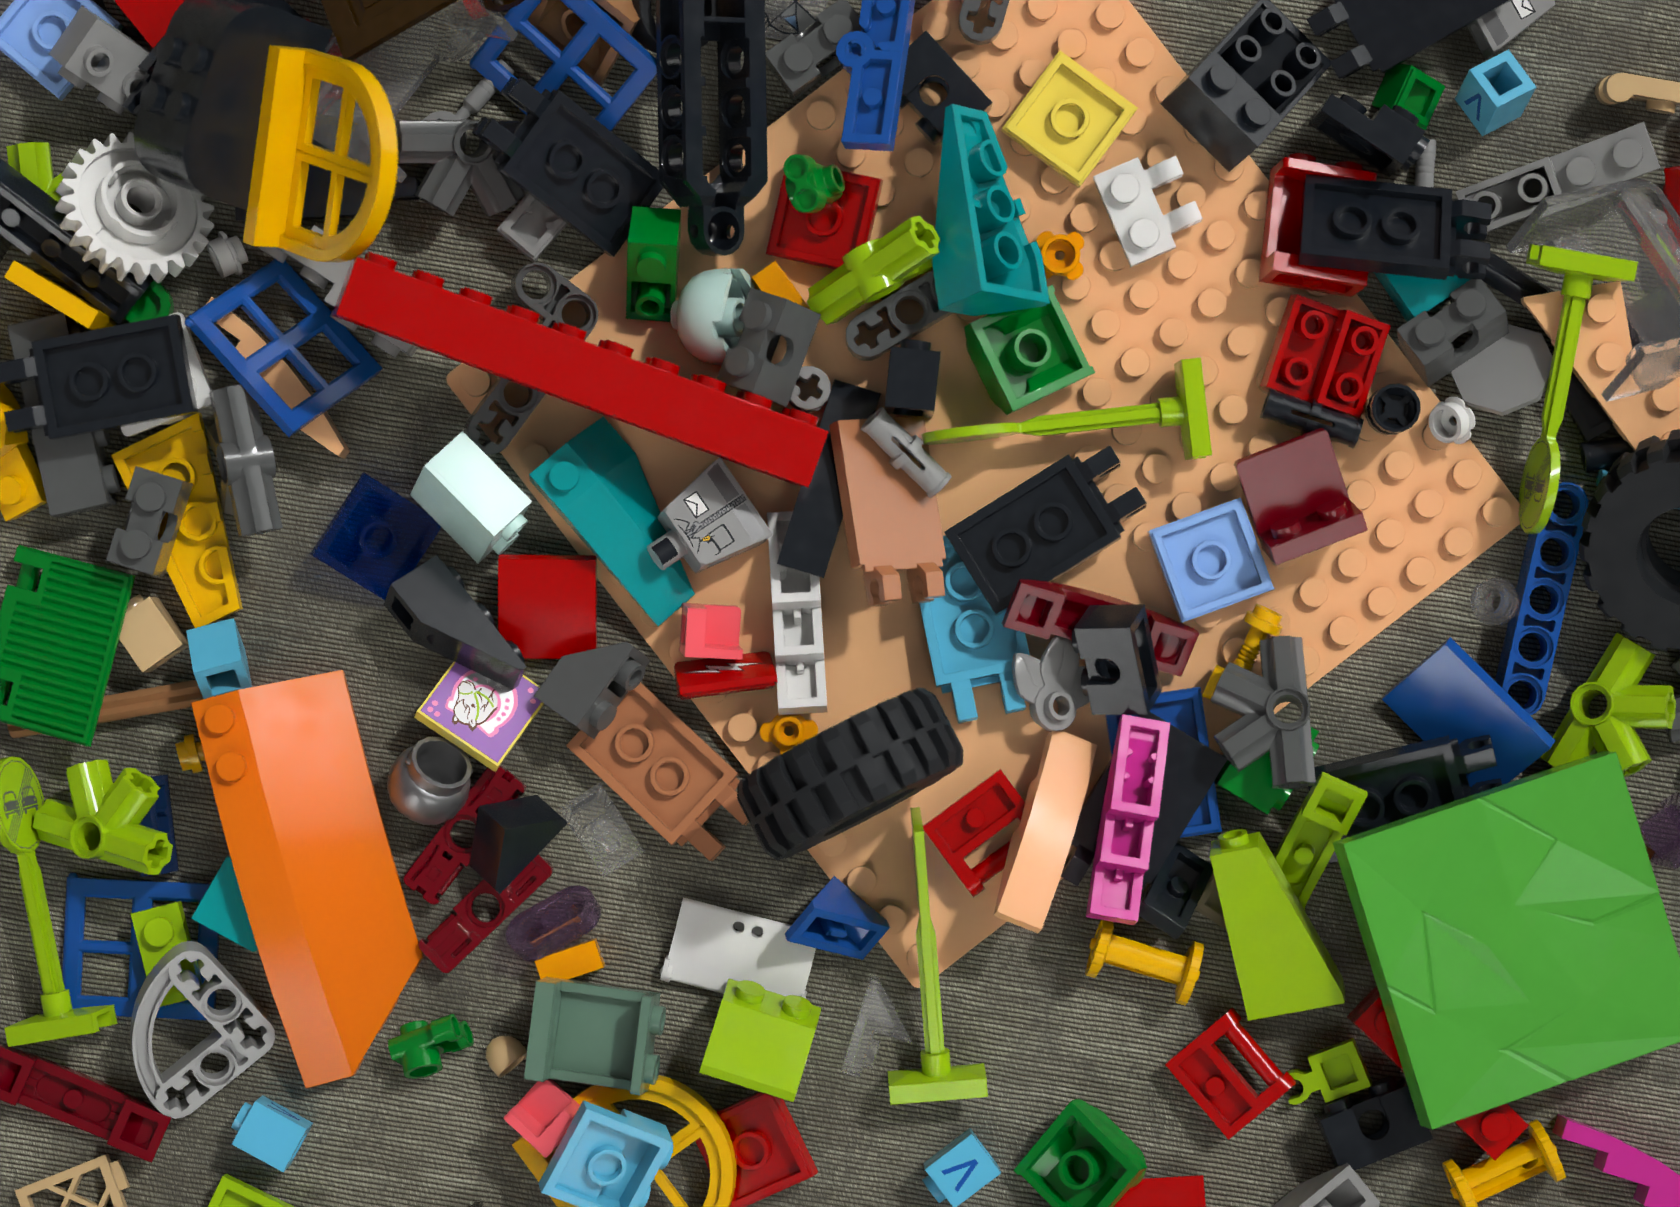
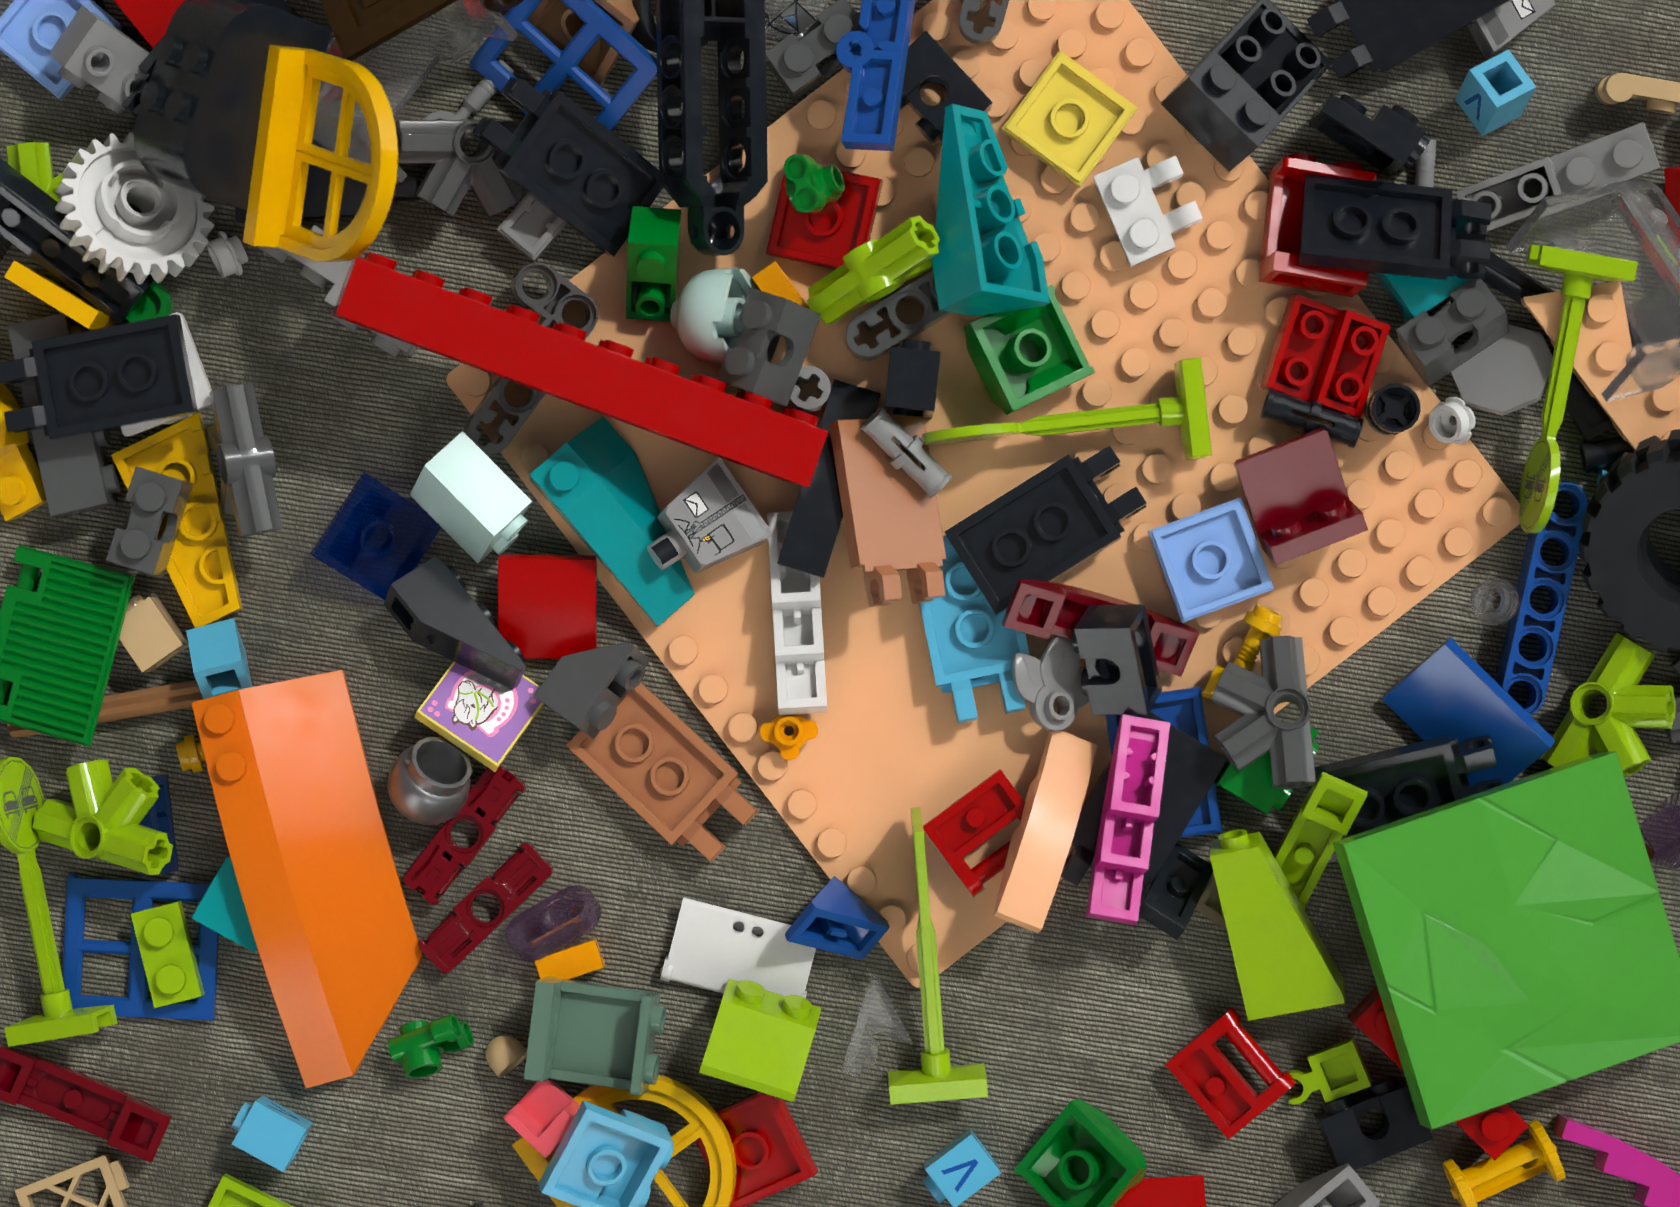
(226, 1039): light grey beam -> none
(283, 345): blue window -> none
(286, 383): light nougat slope -> none
(510, 837): black slope -> none
(601, 829): clear slope -> none
(710, 631): coral panel -> none
(724, 676): red slope -> none
(849, 773): black tyre -> none
(1070, 246): light orange plate -> none
(1145, 960): yellow hose -> none
(1410, 89): green slope -> none

